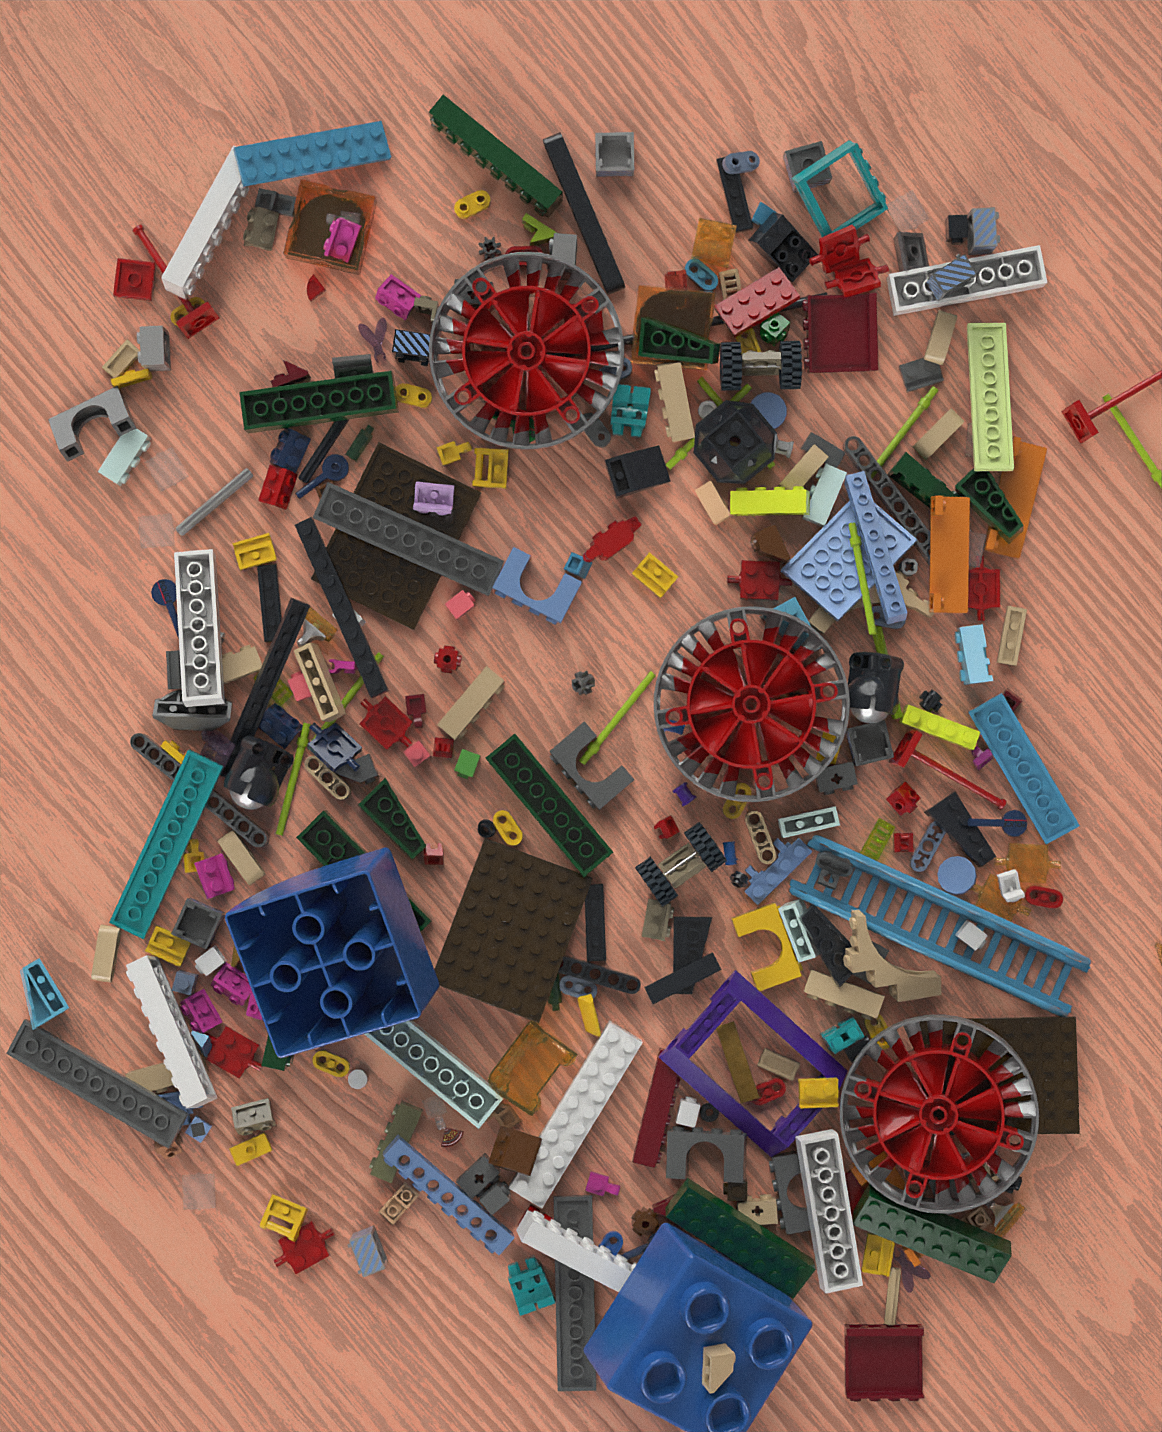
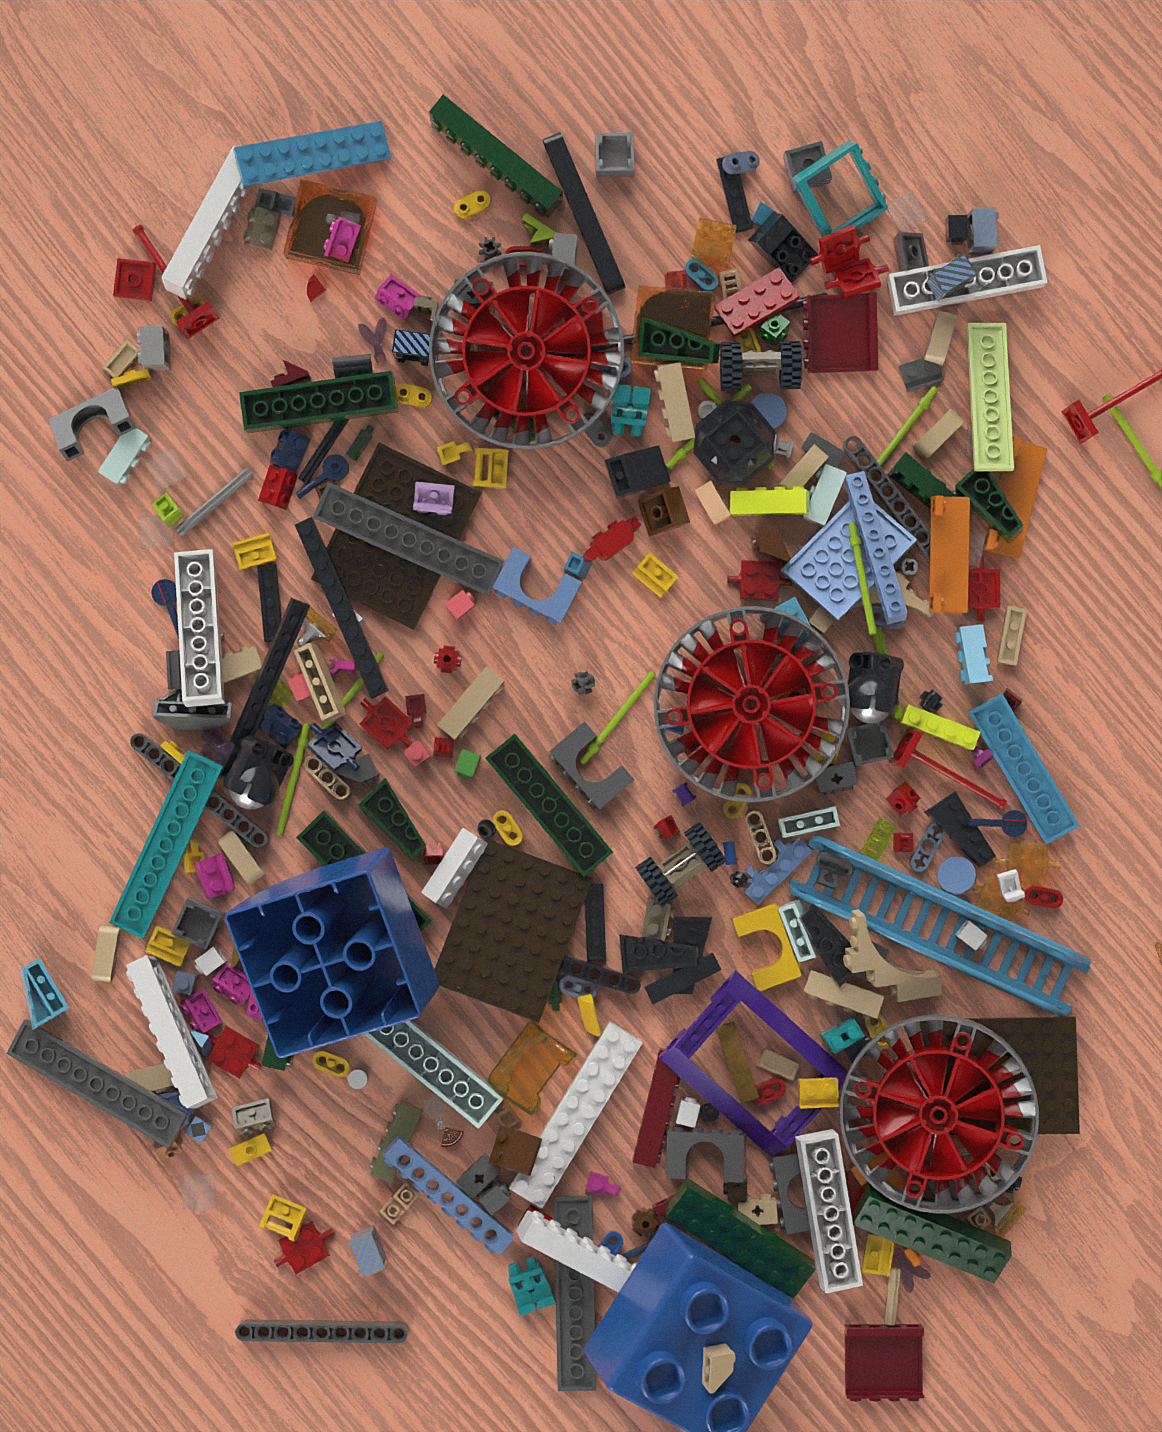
(168, 510): none -> lime slope
(313, 1335): none -> dark grey beam
(454, 868): none -> white brick
(652, 954): none -> black wing
(663, 511): none -> reddish brown slope

